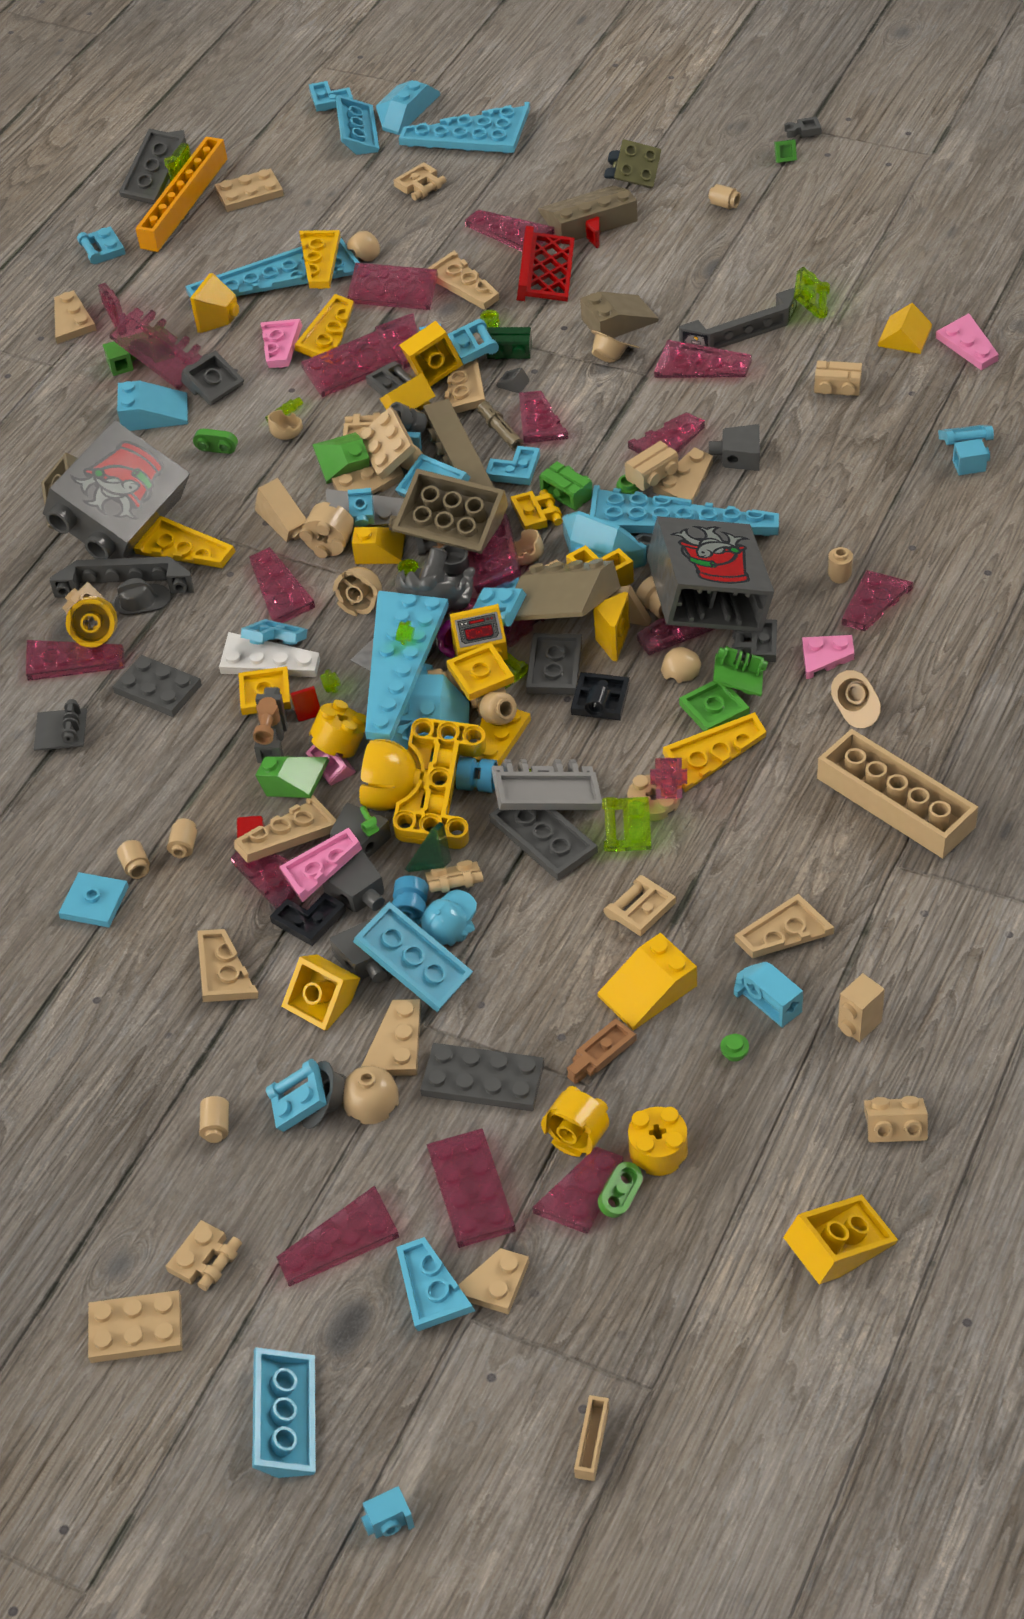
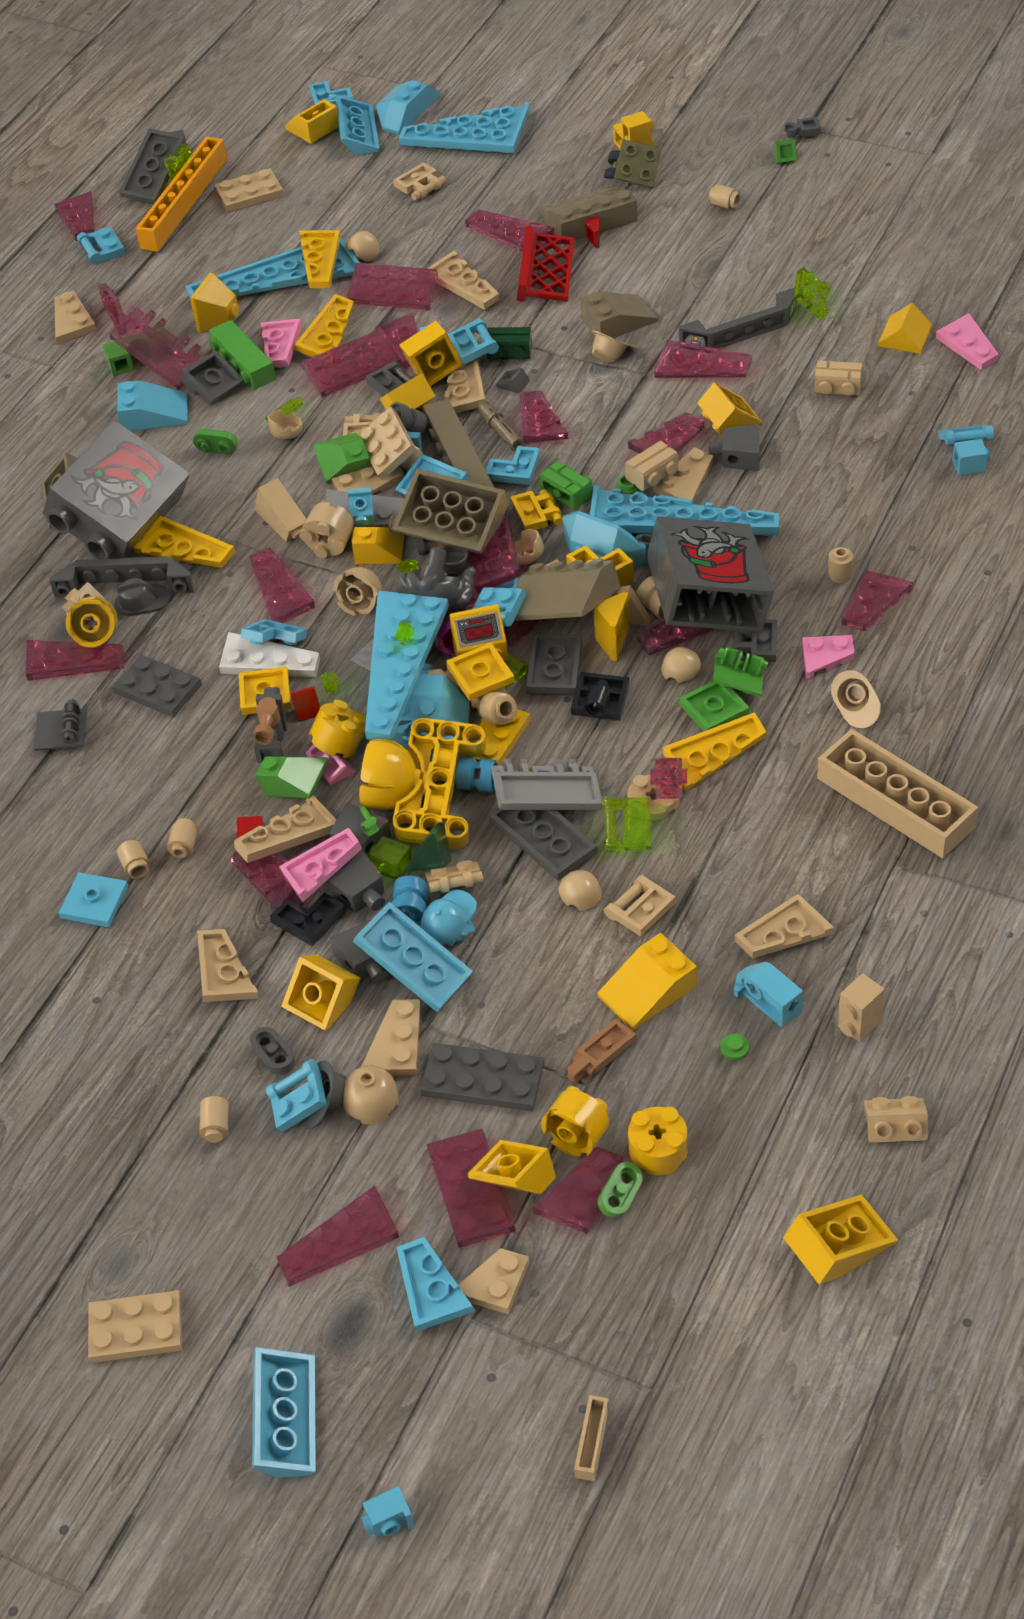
(77, 214): none -> clear pink wing
(198, 1250): tan plate -> none
(242, 354): none -> bright green brick
(274, 1052): none -> dark grey plate
(315, 121): none -> yellow slope
(390, 857): none -> clear neon green brick
(491, 318): clear neon green bush -> none
(516, 1167): none -> yellow slope
(580, 889): none -> tan hair
(634, 128): none -> yellow brick
(726, 409): none -> yellow slope

